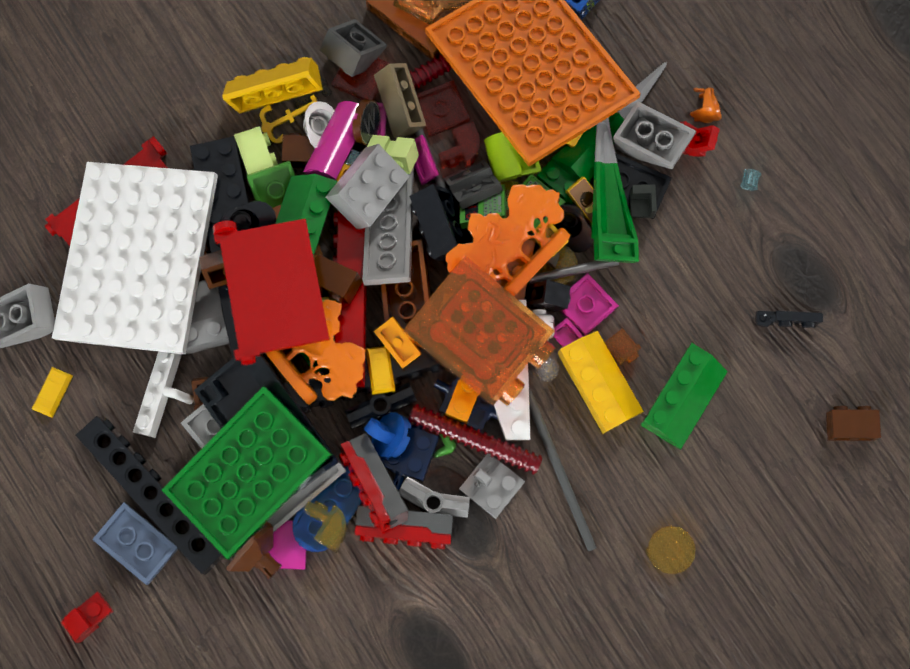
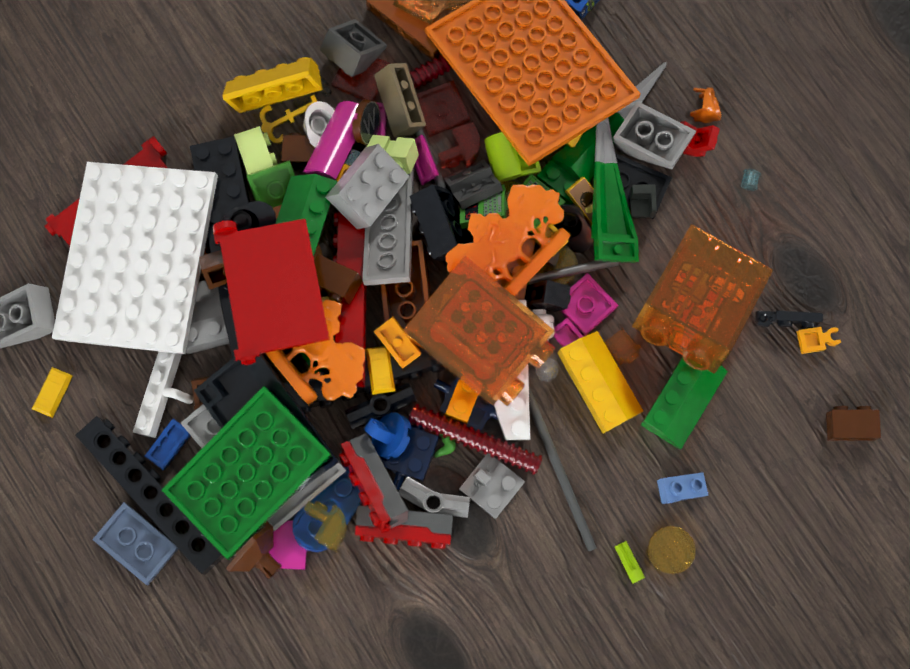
(85, 618): red brick -> none
(168, 444): none -> blue plate
(629, 562): none -> lime piece
(682, 487): none -> medium blue plate
(702, 300): none -> clear orange brick
(814, 339): none -> light orange plate

